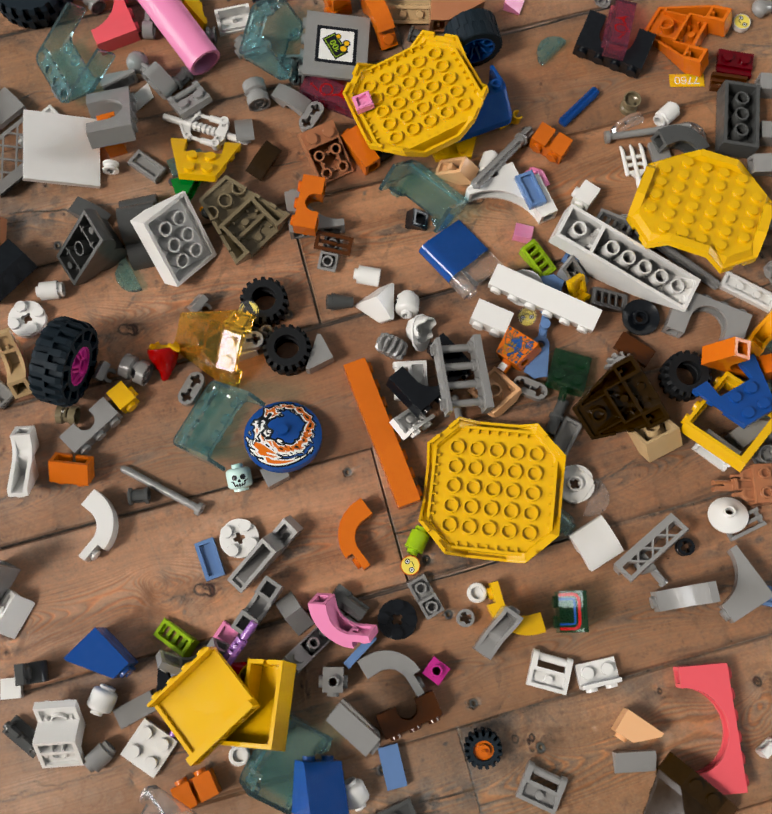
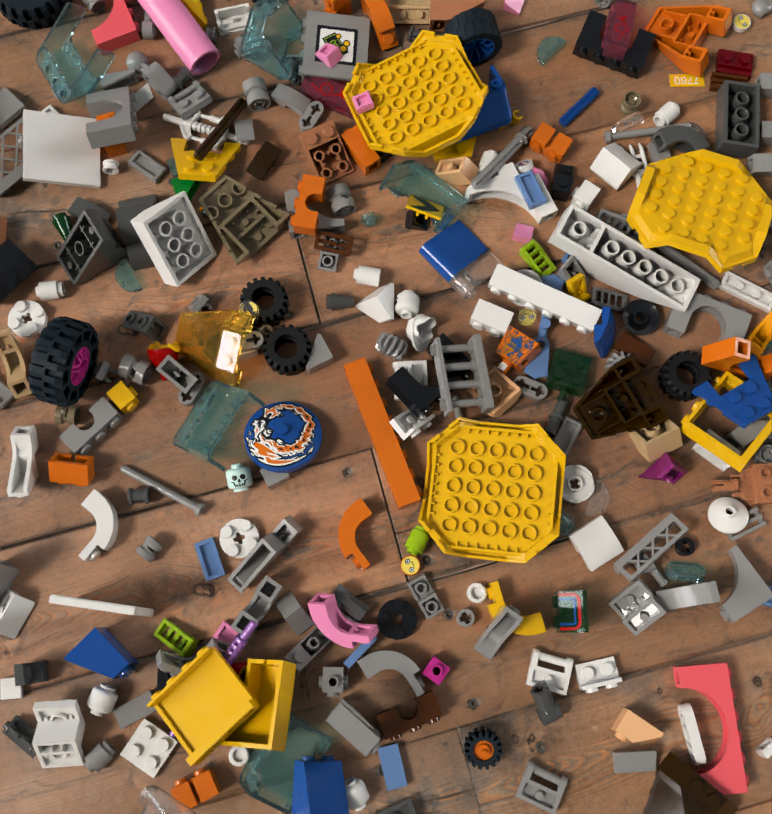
(62, 224): none -> dark green cone
(100, 605): none -> white tile
(145, 324): none -> dark grey bracket
(145, 552): none -> light grey wheel
(177, 373): none -> light grey slope
(220, 129): none -> dark brown axle
(329, 54): none -> bright pink slope
(340, 200): none -> light grey wheel
(369, 219): none -> clear light blue plate
(424, 207): none -> yellow piece
(524, 166): none -> white tile
(546, 706): none -> dark grey piece
(561, 182): none -> black arch
(605, 332): none -> blue slope
(615, 165): none -> white slope
(637, 606): none -> light grey slope
(665, 469): none -> magenta slope
(685, 572): none -> clear light blue plate
(691, 734): none -> white beam

